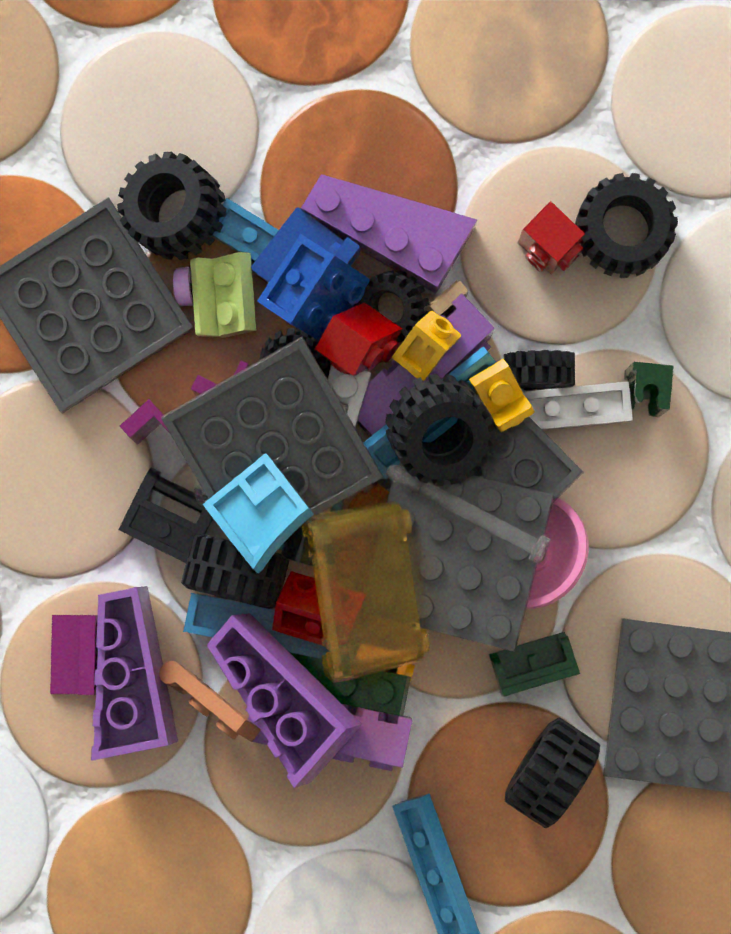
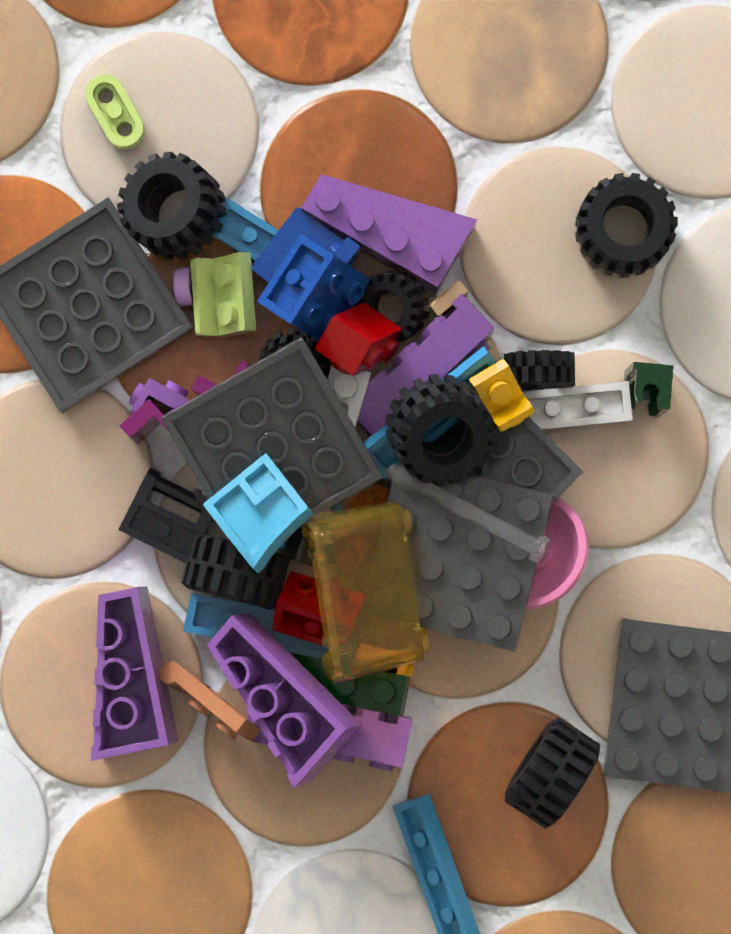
(73, 654): magenta panel -> none
(116, 113): none -> yellowish green plate
(169, 395): none -> medium lavender bracket
(426, 345): yellow bracket -> none
(534, 664): dark green hinge -> none
(551, 240): red brick -> none

